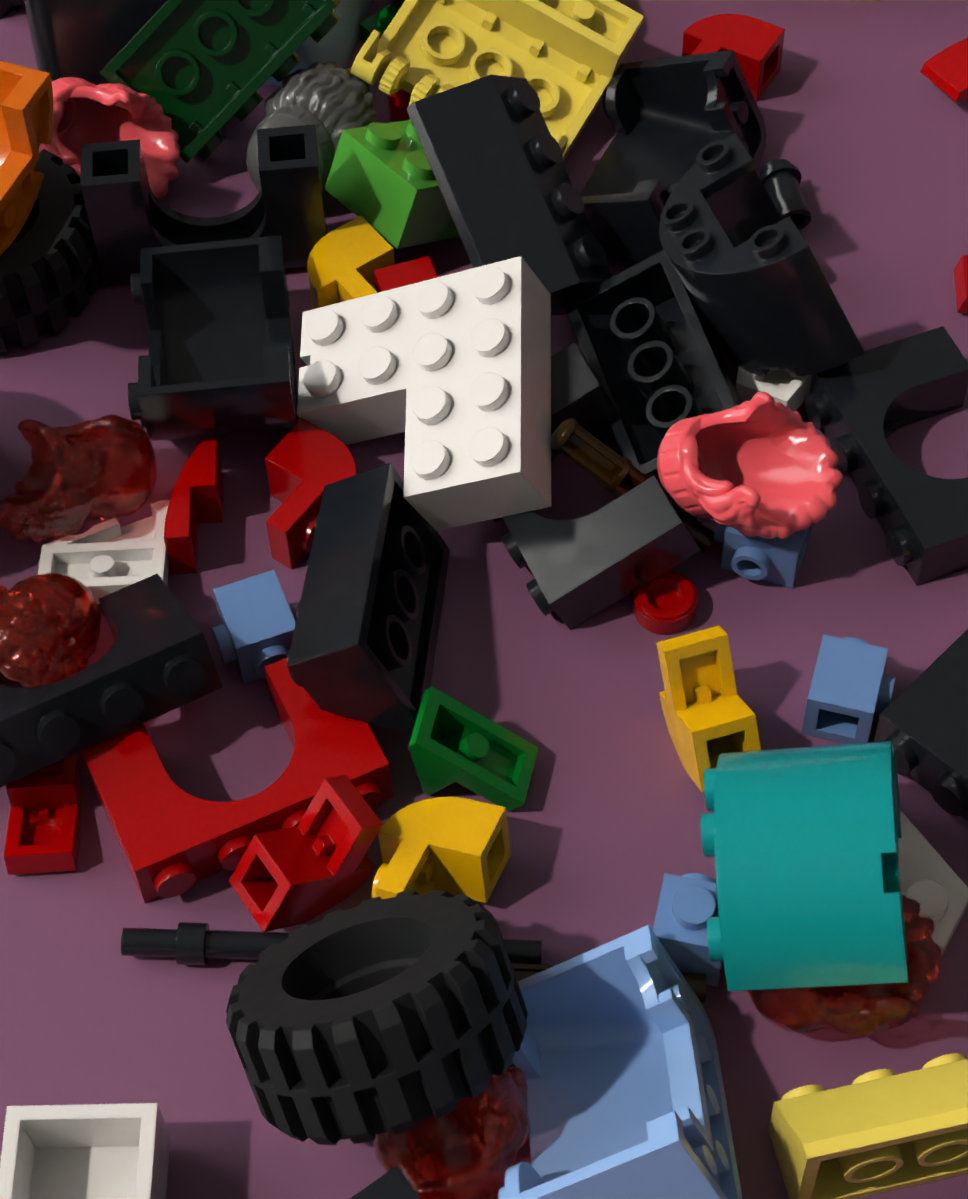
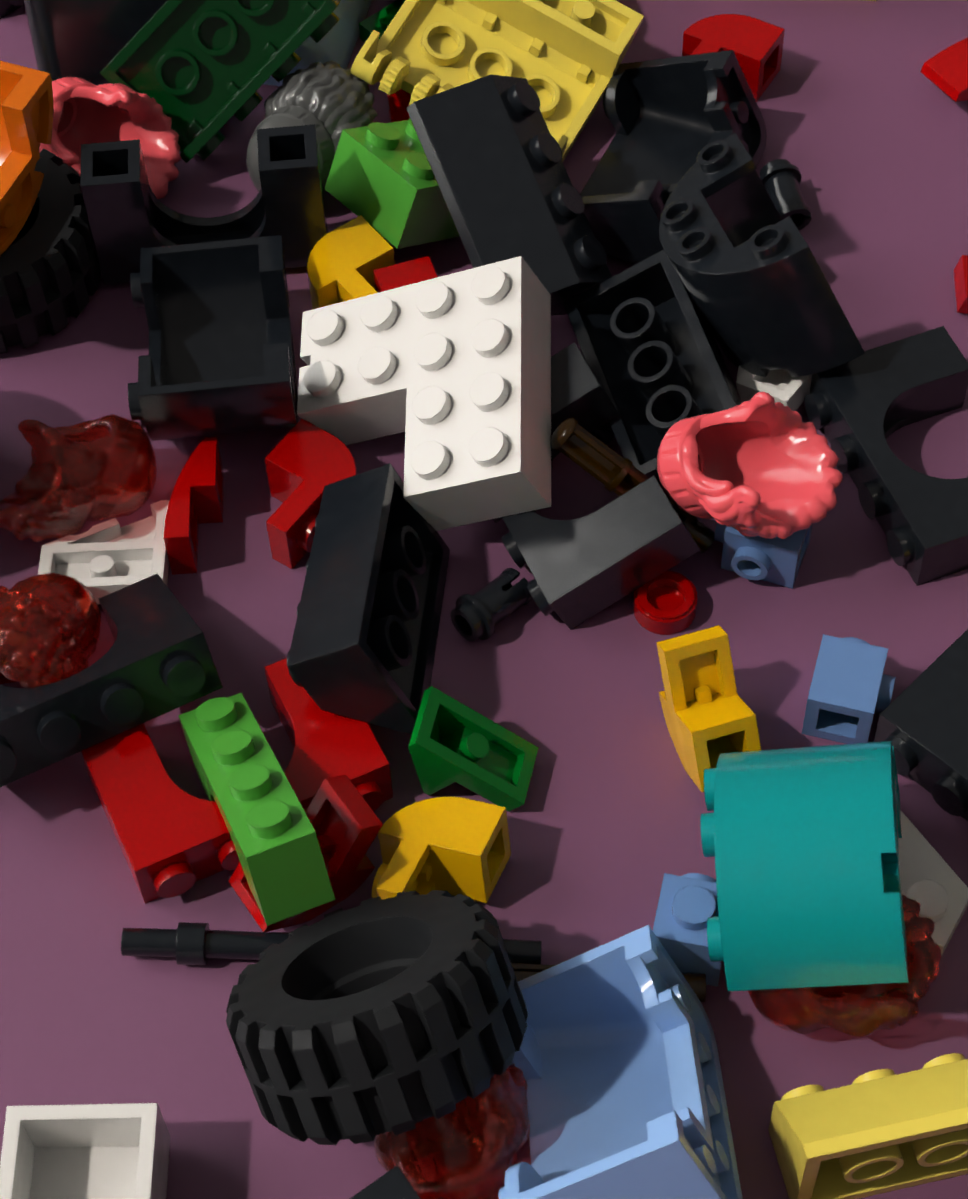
(45, 819): red slope -> none
(254, 624): medium blue brick -> none
(258, 807): none -> bright green arch
(479, 613): none -> black pin

